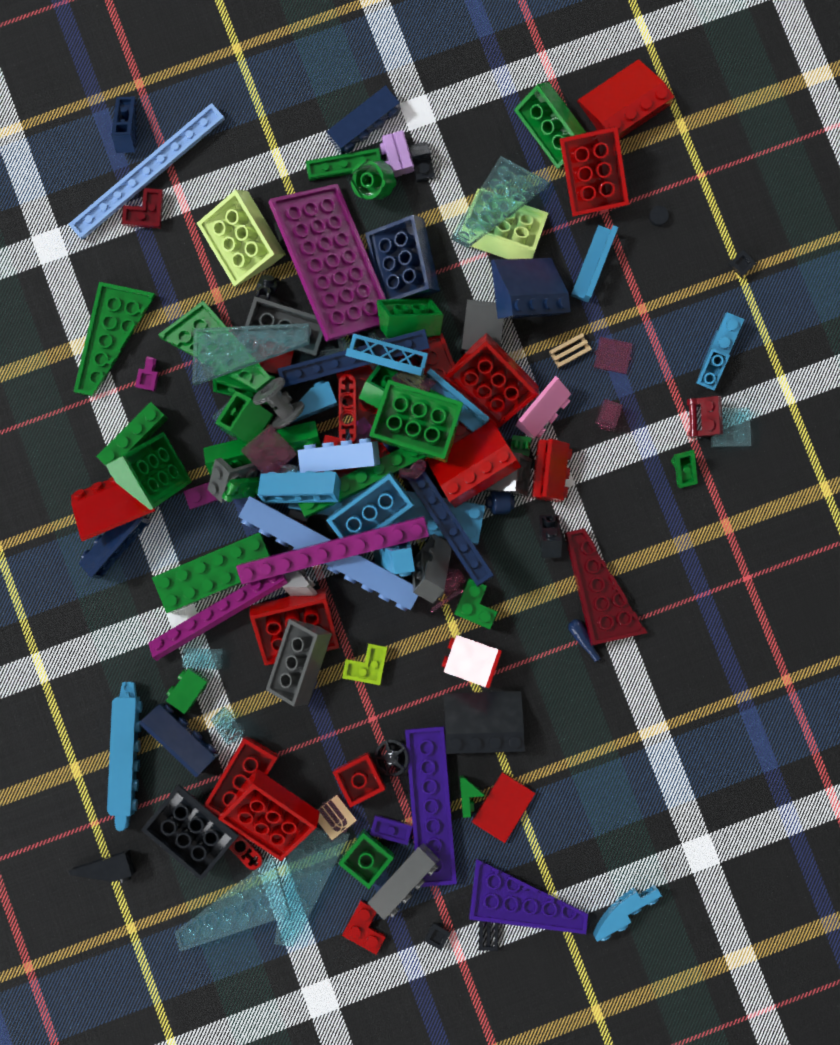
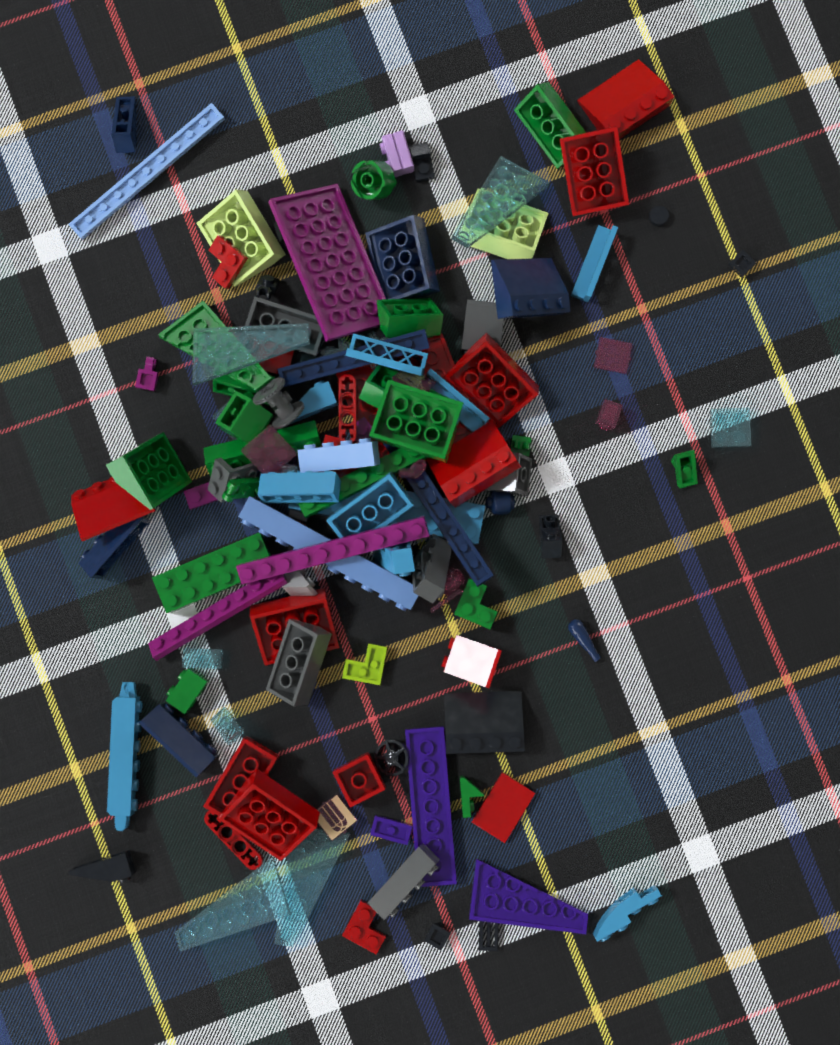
(111, 324): green wing -> none
(134, 434): green brick -> none
(149, 214): dark red plate -> none
(190, 832): black slope -> none
(231, 261): none -> red plate
(339, 164): green tile -> none
(364, 120): dark blue brick -> none
(366, 859): green brick -> none
(539, 467): red tile -> none
(544, 409): bright pink slope -> none
(555, 471): red slope -> none
(583, 343): tan tile -> none
(601, 598): dark red wing -> none
(710, 416): dark red plate -> none
(719, 351): dark azure slope -> none

